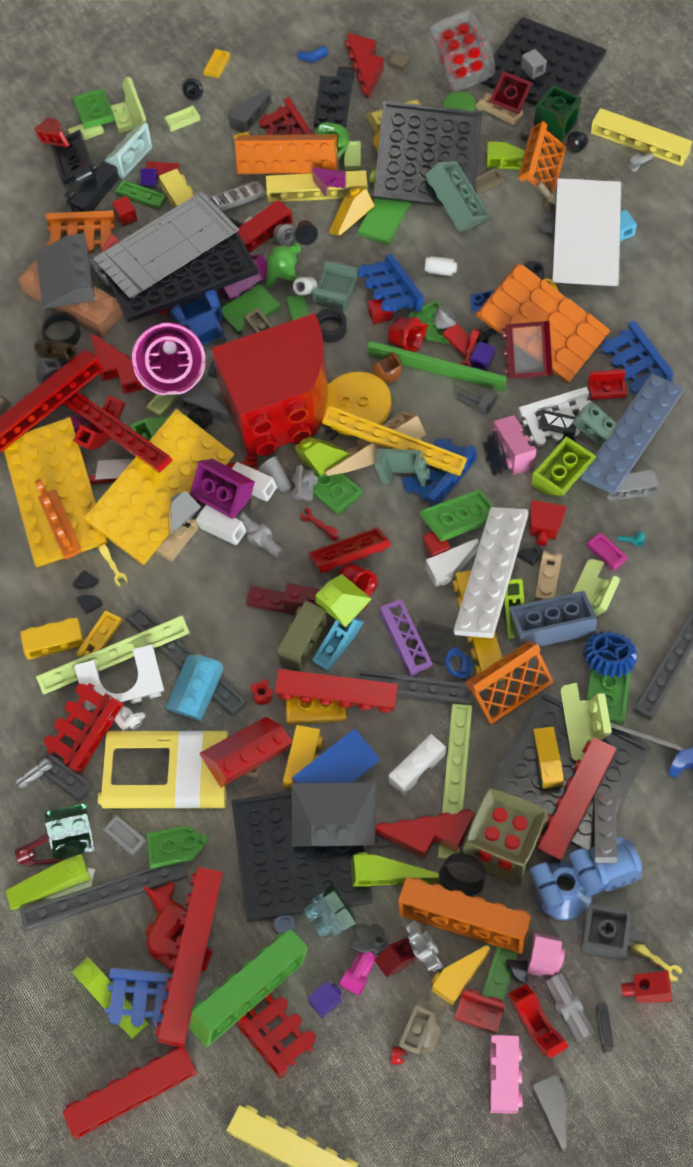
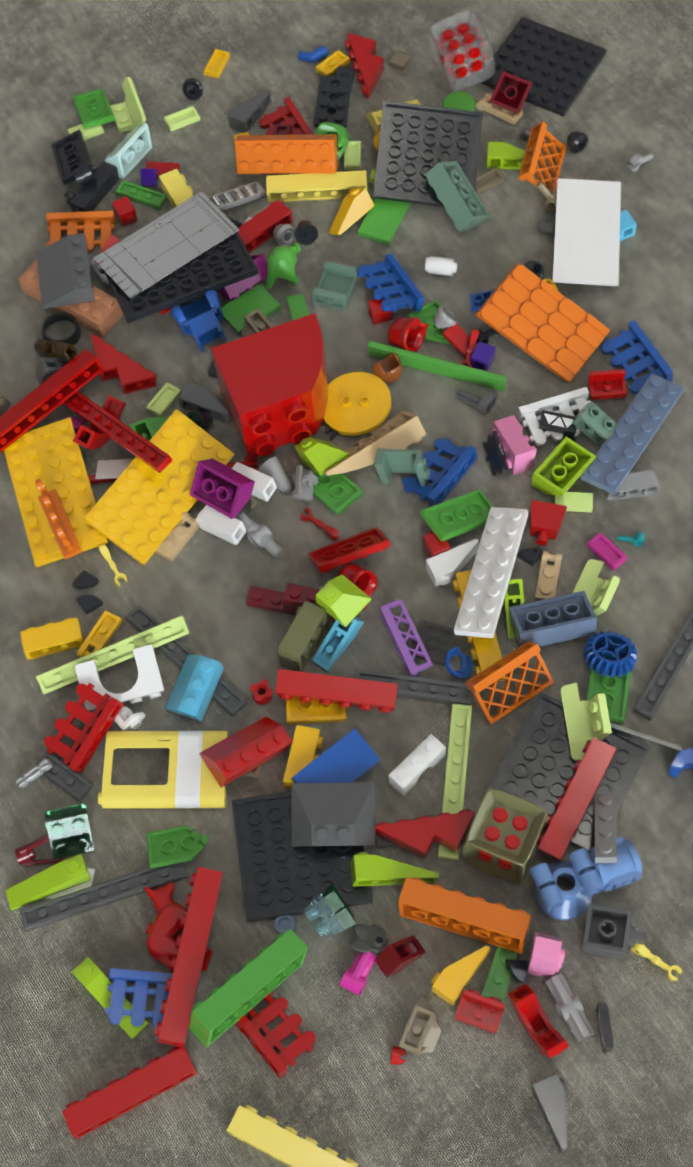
(51, 133): red slope -> none
(124, 835): light grey tile -> none
(168, 358): dark pink cone -> none
(181, 510): light grey slope -> none
(304, 285): white head -> none
(325, 998): dark purple brick -> none
(328, 178): magenta slope -> none
(330, 65): none -> yellow plate
(332, 314): black tyre -> none
(393, 439): yellow tile -> none
(424, 946): light grey gear -> none
(452, 883): black tyre -> none
(505, 1074): bright pink wedge -> none
(528, 349): window -> none
(533, 64): light grey brick -> none
(548, 758): yellow slope -> none
(559, 111): dark green brick -> none
(576, 501): none -> yellowish green tile
(641, 136): light yellow brick -> none
(658, 987): red torso -> none

